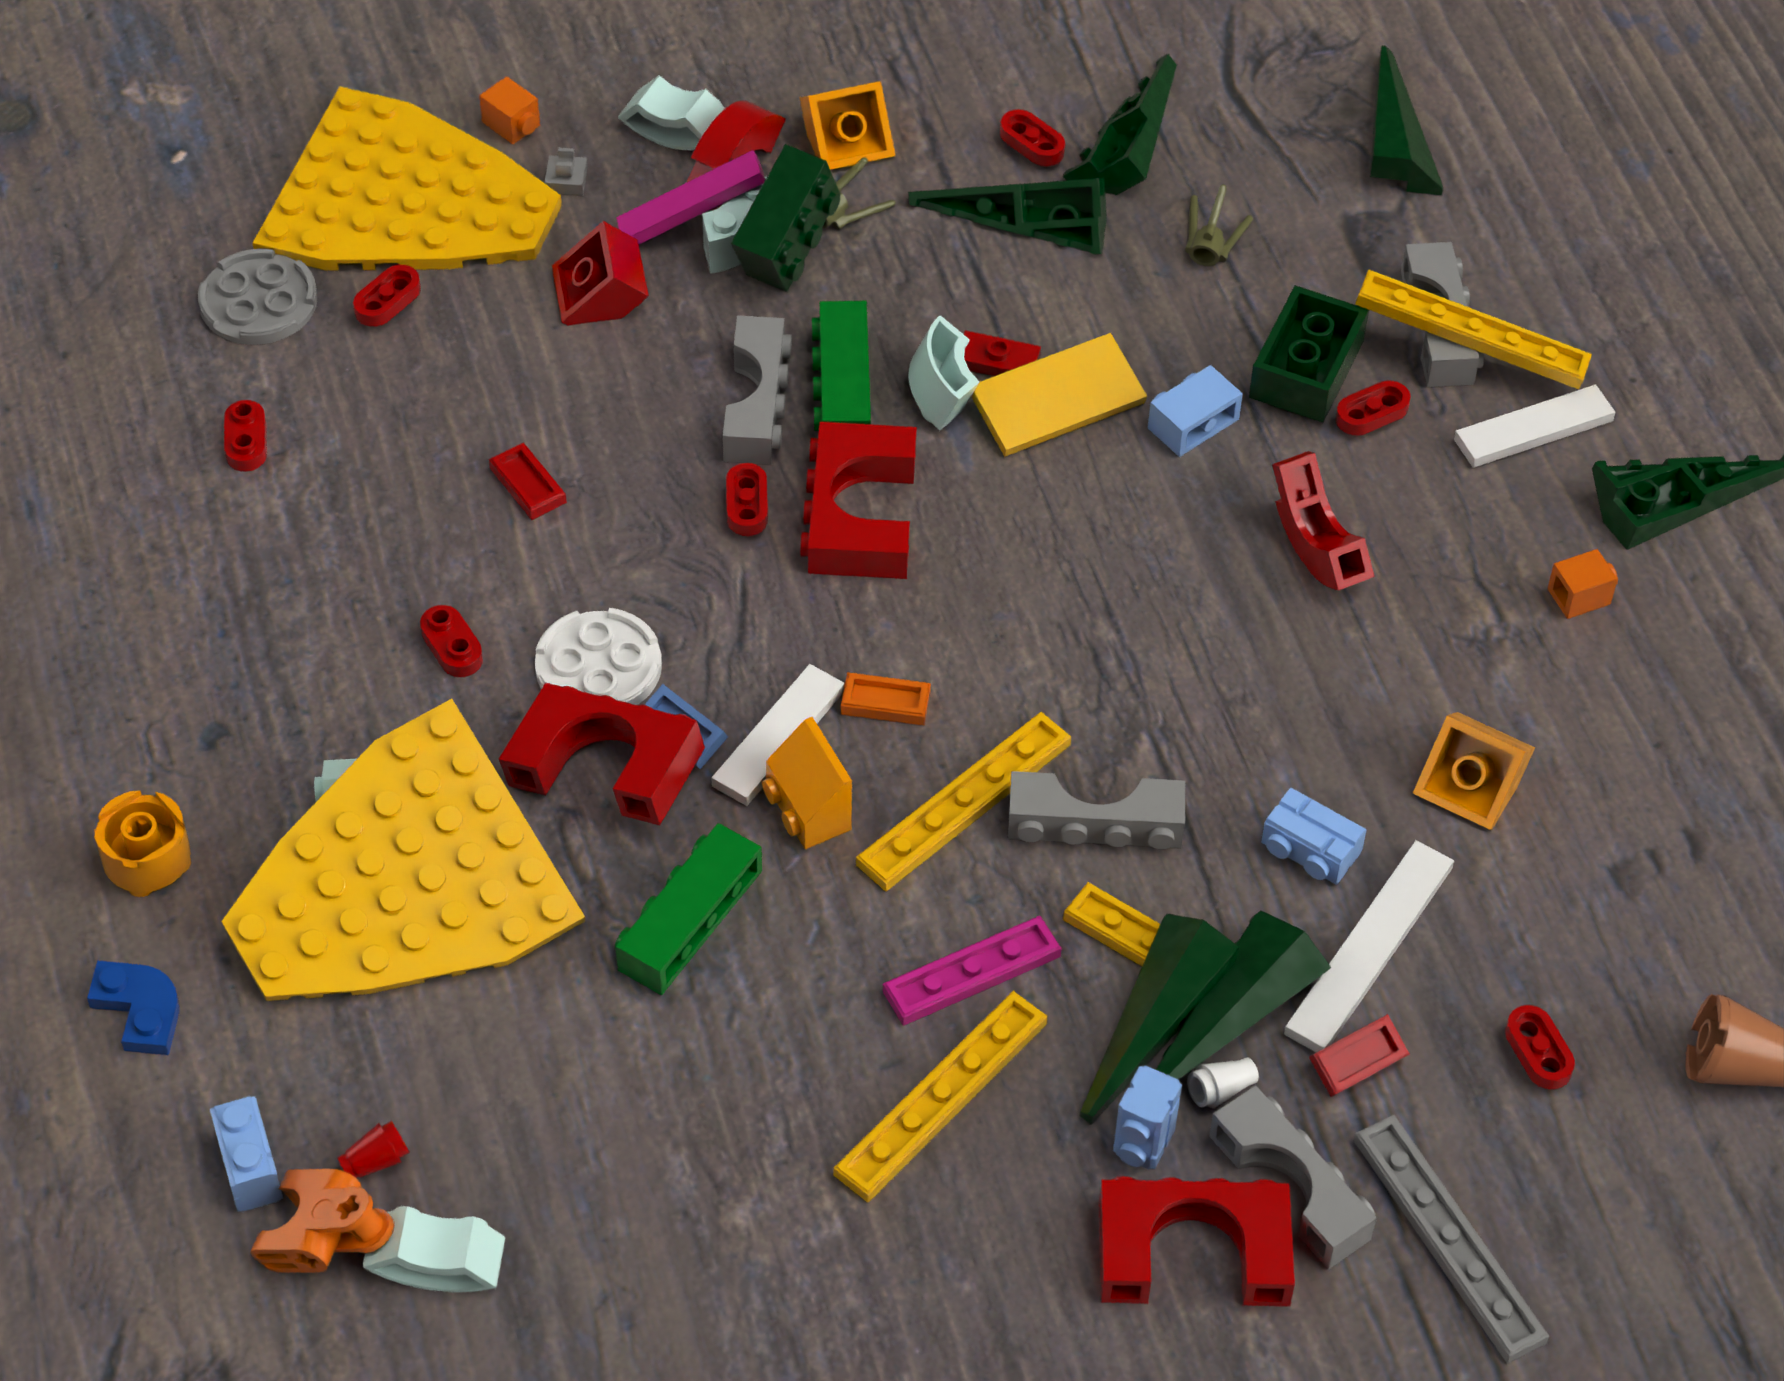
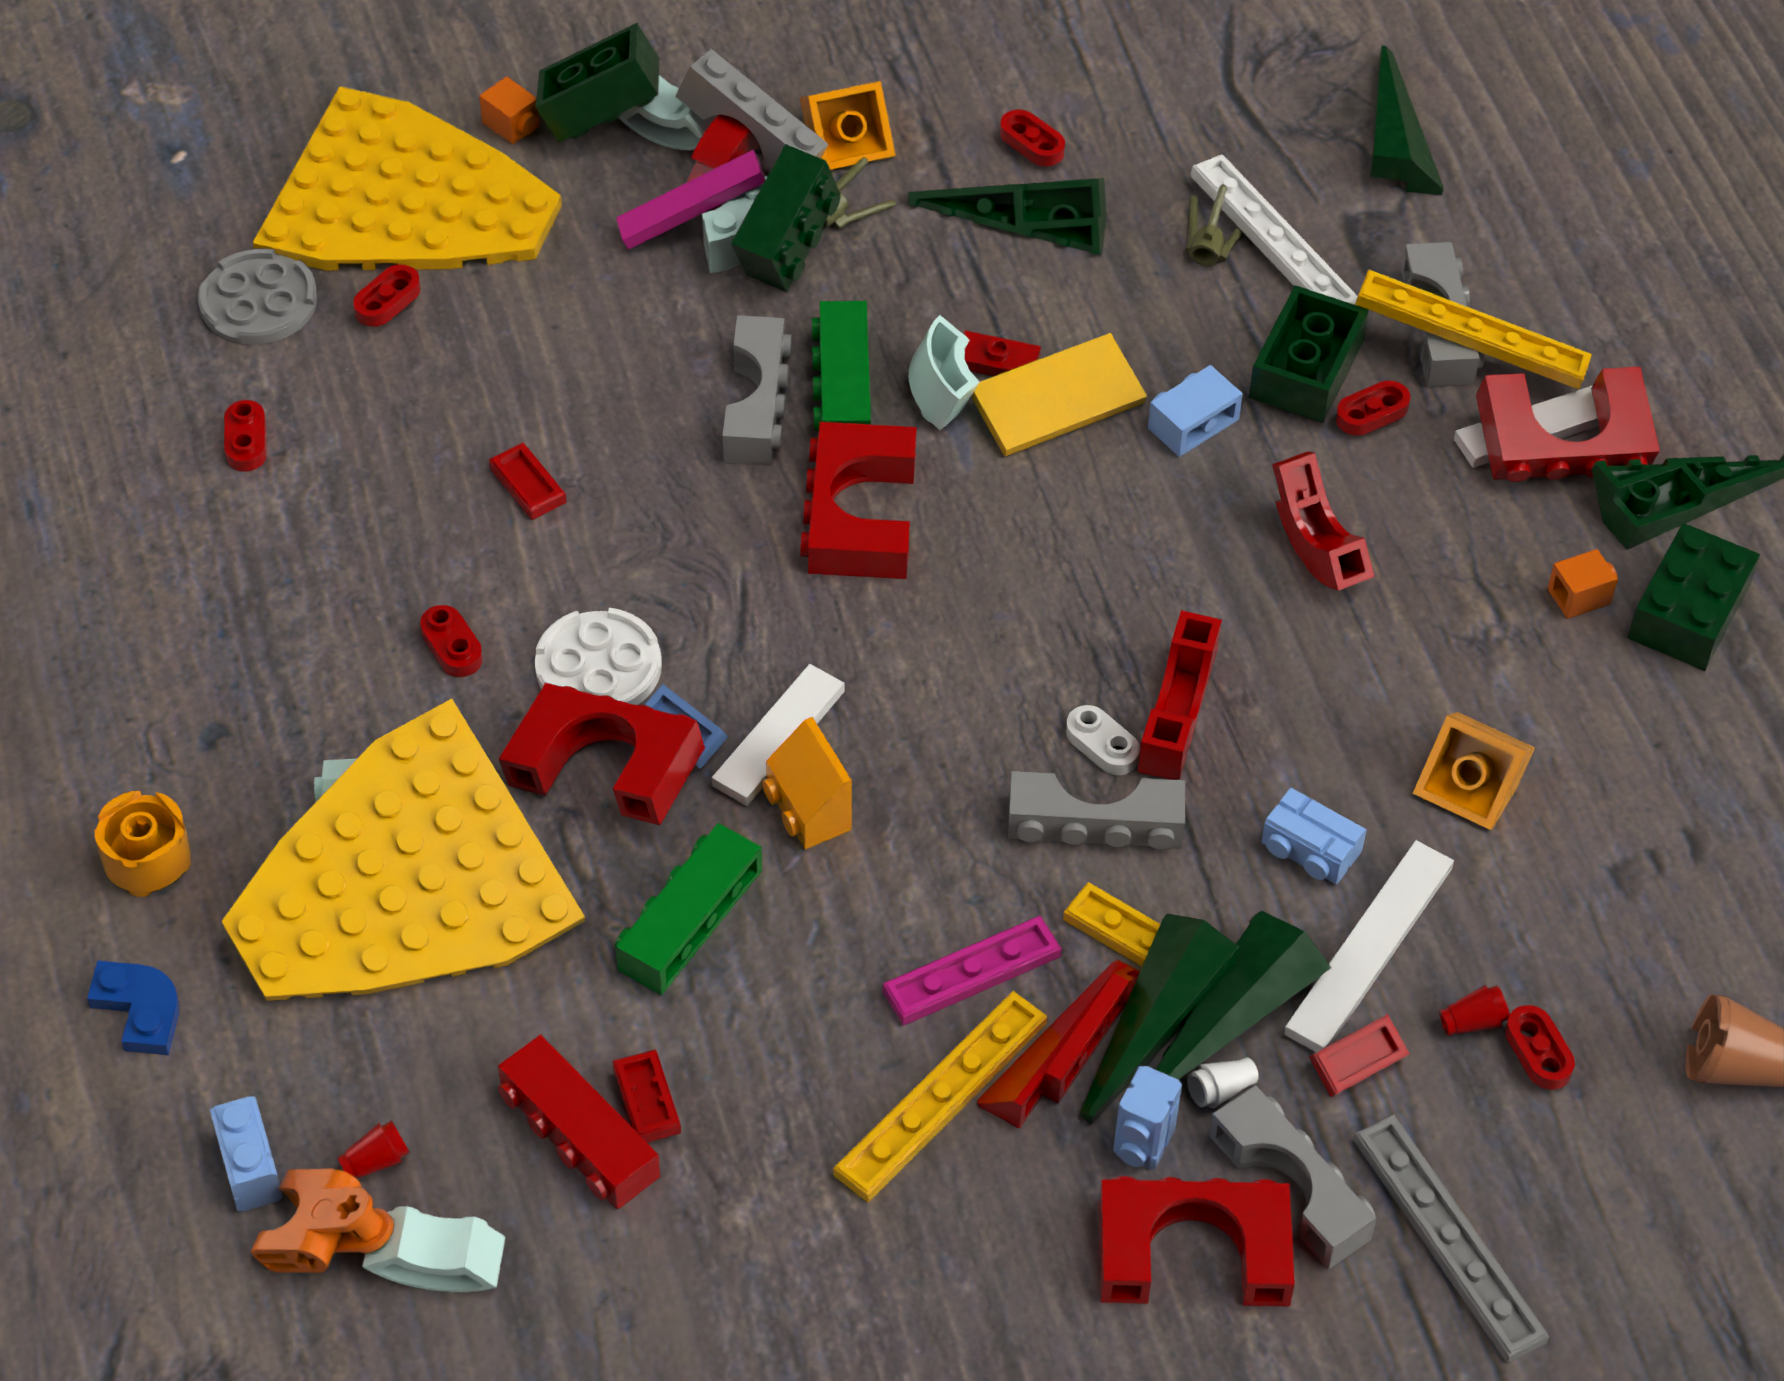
(566, 172): light grey tile -> none
(578, 1122): none -> red brick
(598, 83): none -> dark green brick
(600, 277): red slope -> none
(646, 1096): none -> red plate
(720, 89): none -> light grey arch
(747, 499): red plate -> none
(885, 698): orange tile -> none
(961, 802): yellow tile -> none
(1062, 1049): none -> red wedge
(1099, 738): none -> white plate
(1129, 135): dark green wedge -> none
(1180, 697): none -> red arch
(1269, 230): none -> white tile
(1475, 1012): none -> red cone
(1524, 449): none -> red arch
(1693, 596): none -> dark green brick

